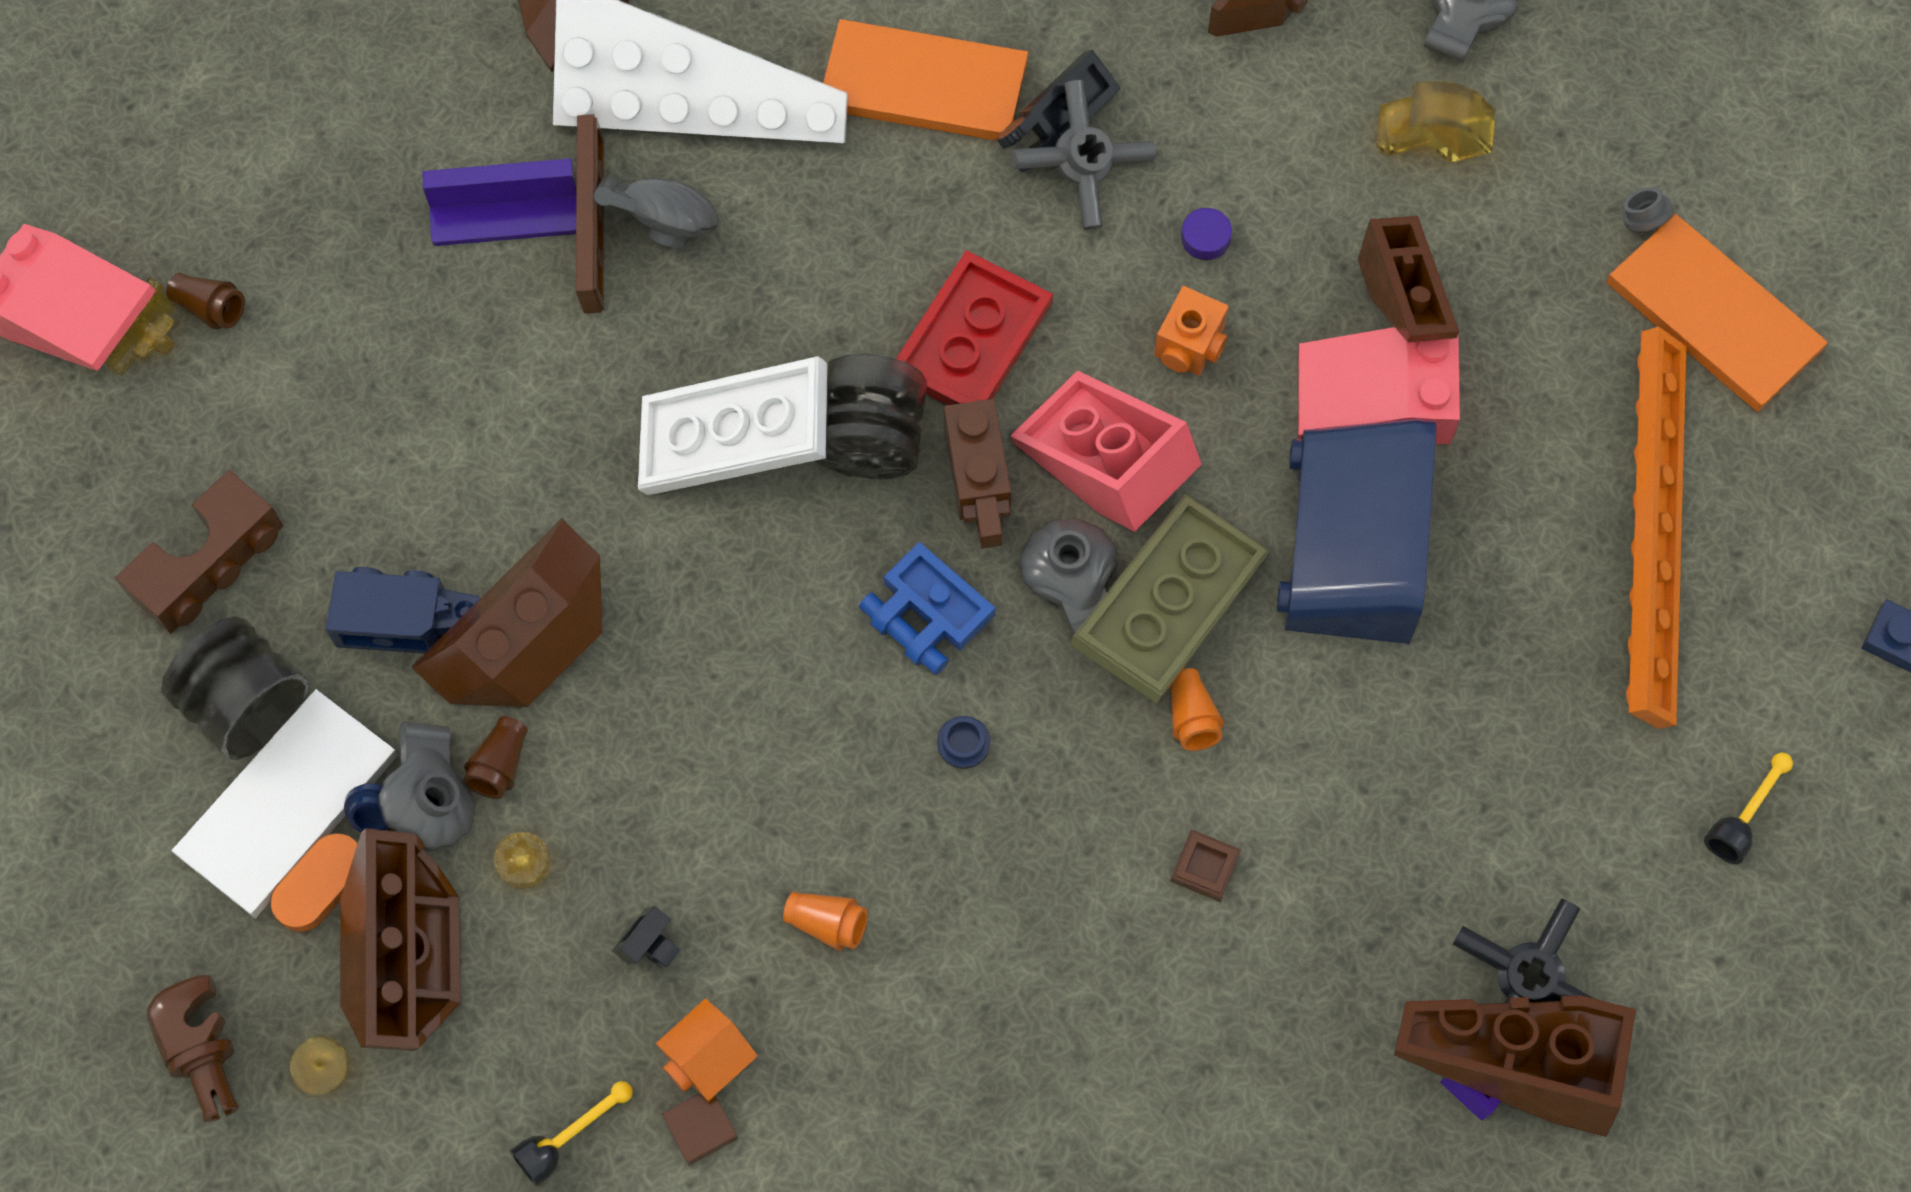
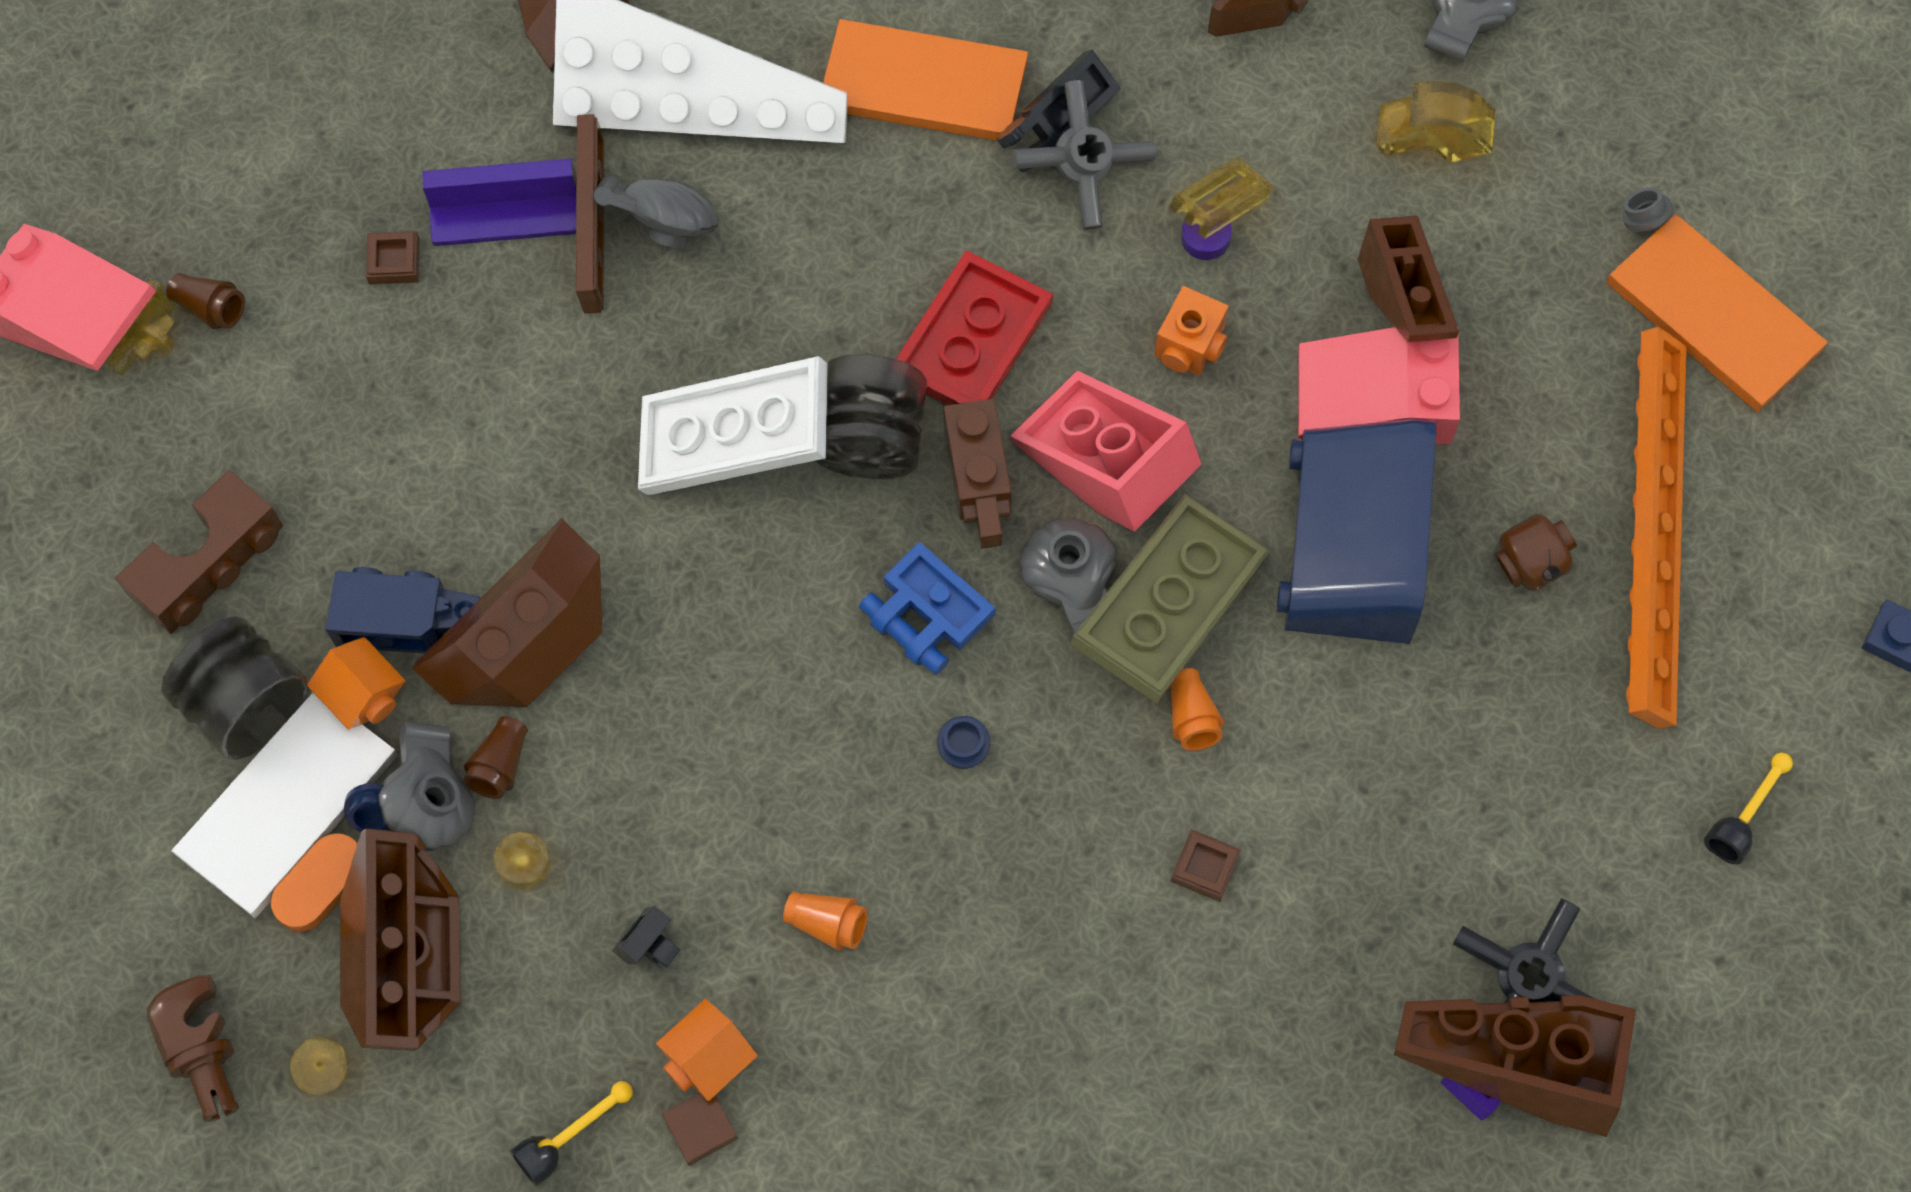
(357, 683): none -> orange brick
(392, 257): none -> reddish brown tile
(1200, 213): none -> clear yellow tile
(1535, 552): none -> reddish brown head

